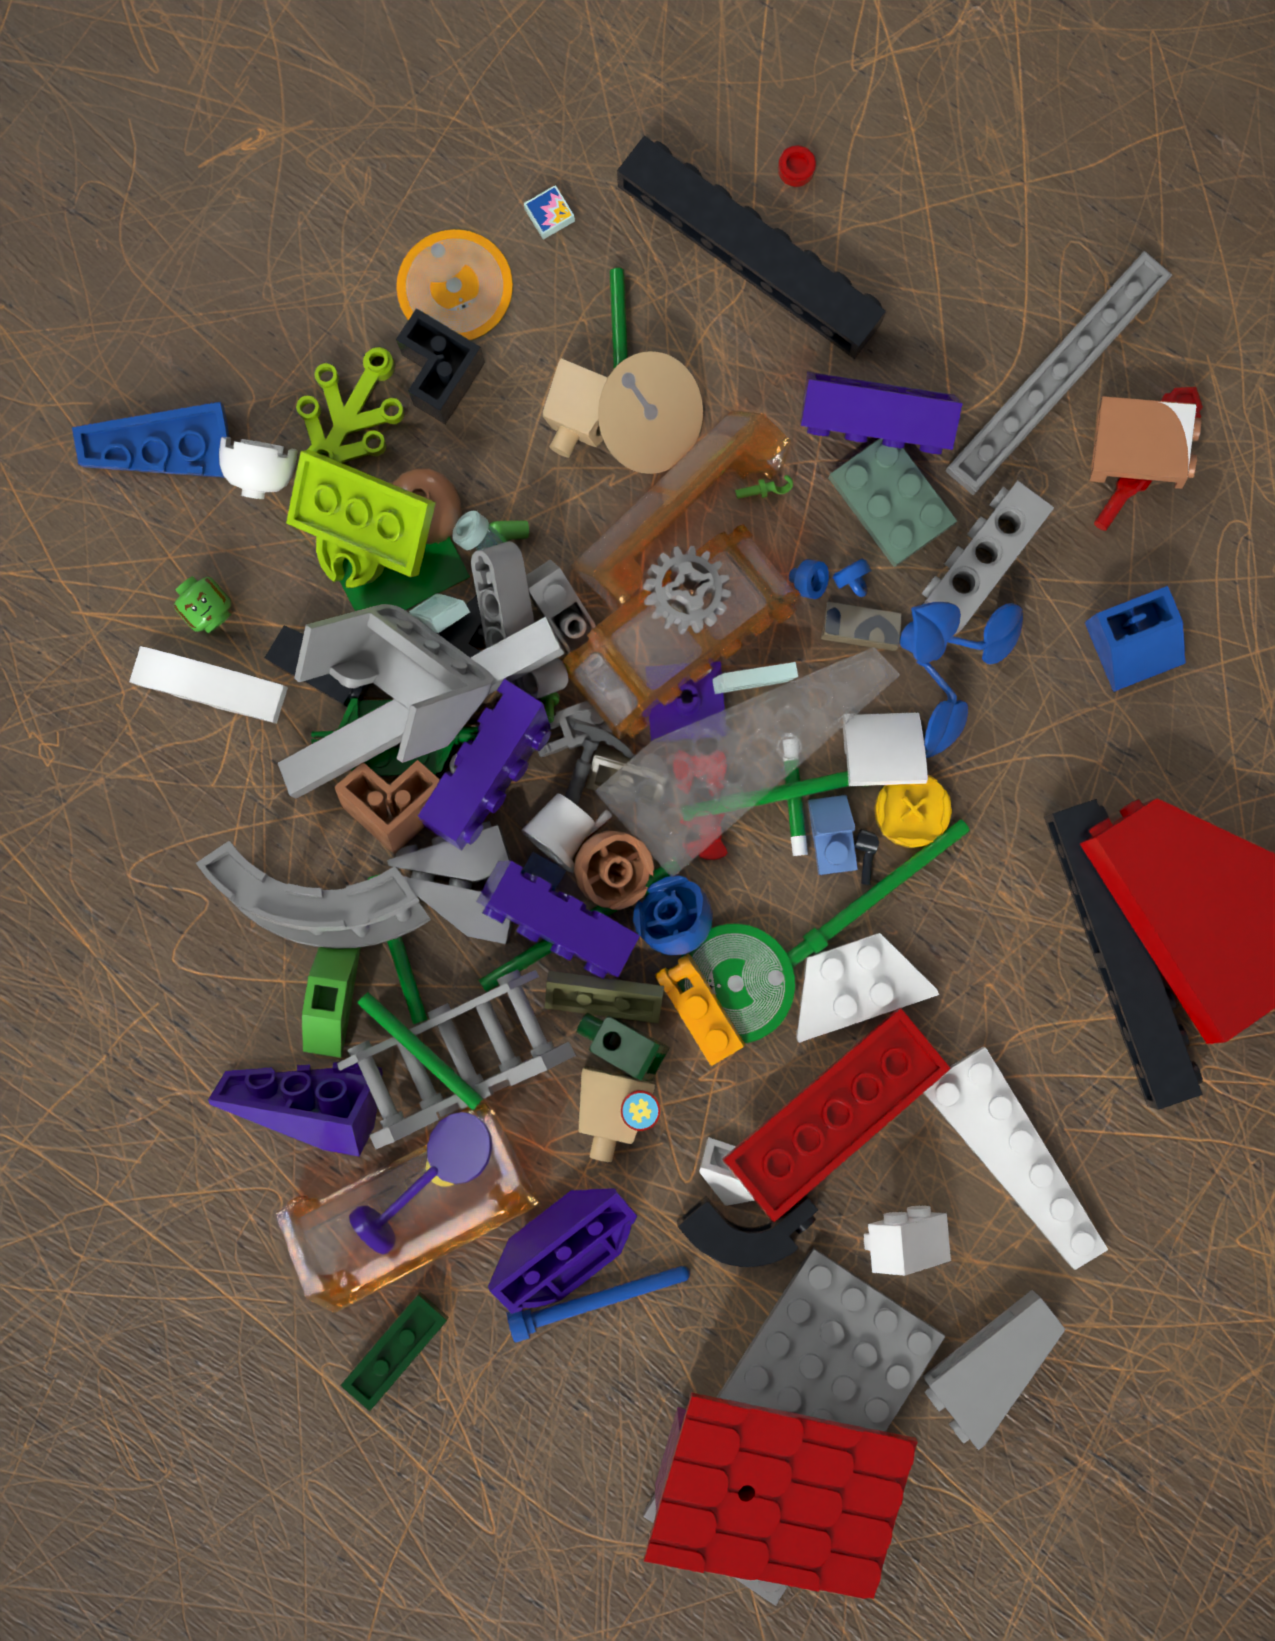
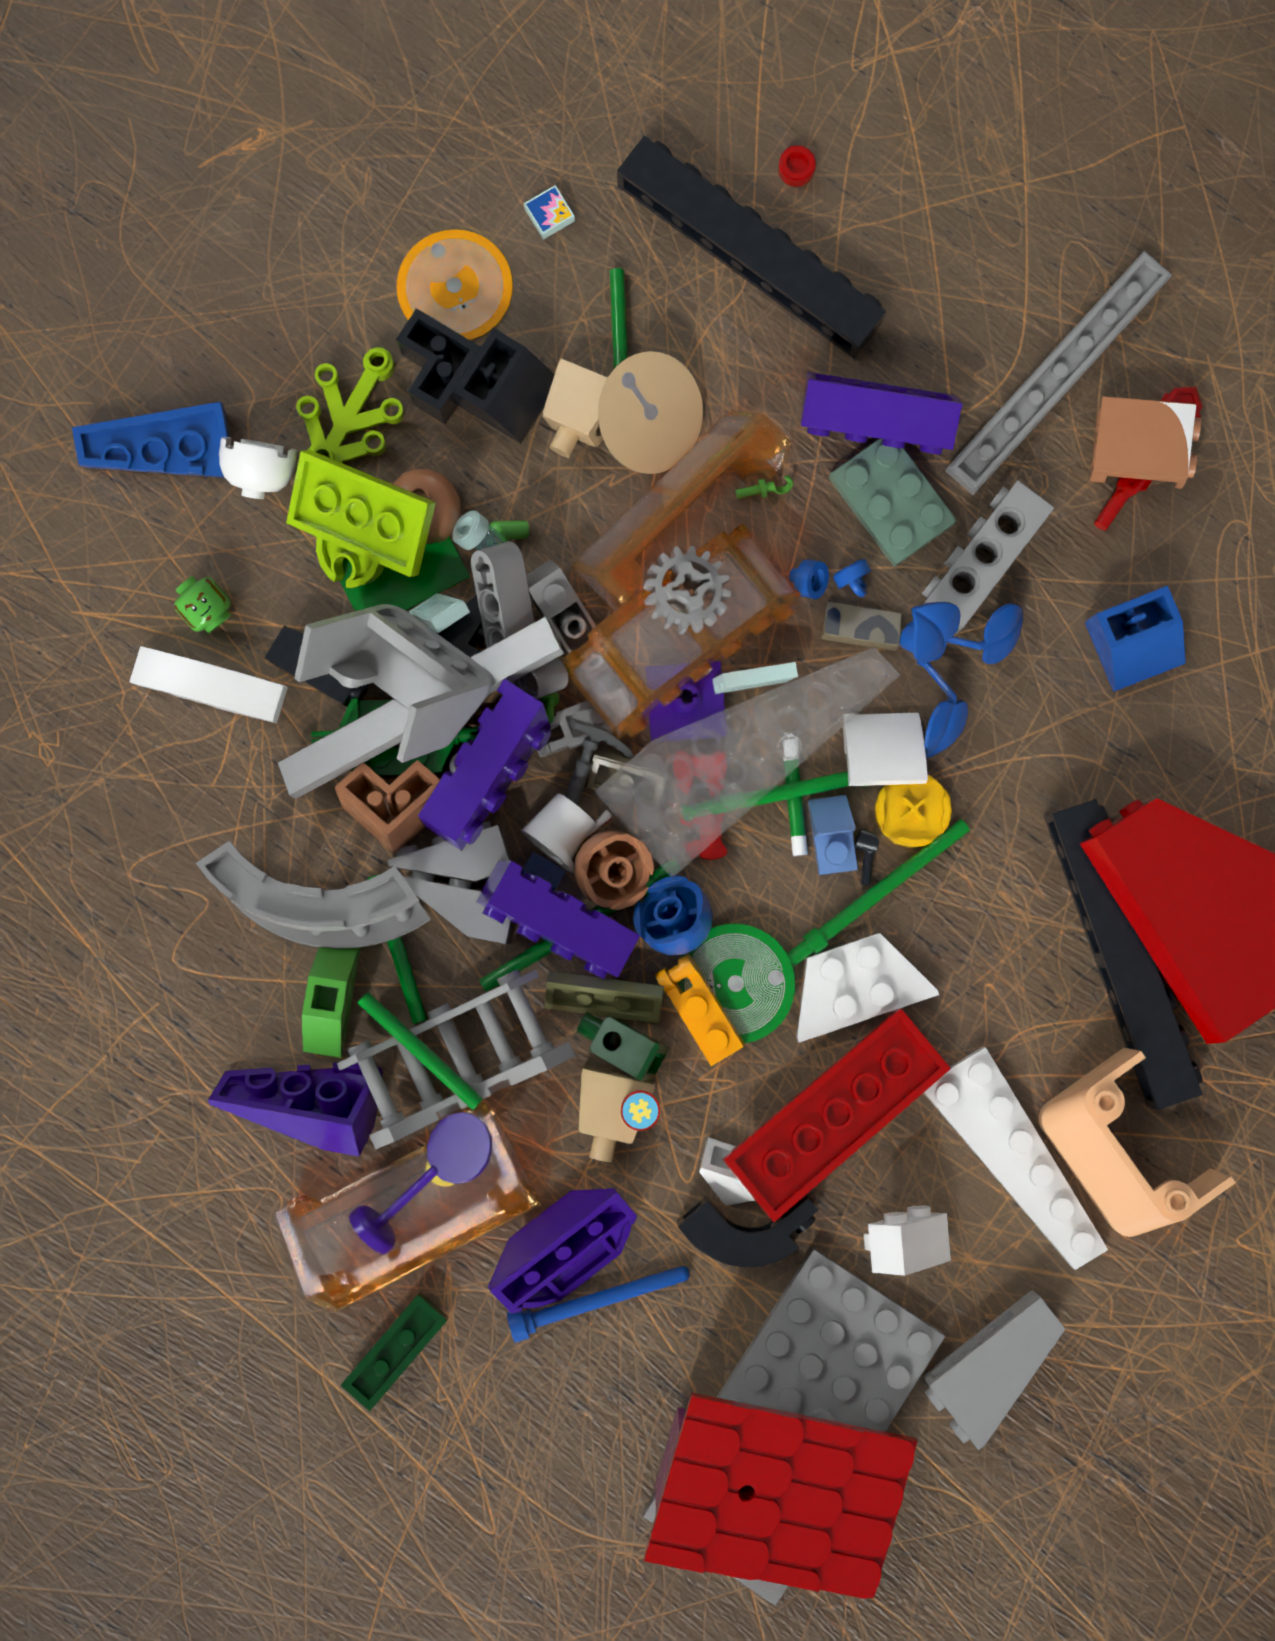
(505, 386): none -> black slope
(1079, 1132): none -> light nougat windscreen

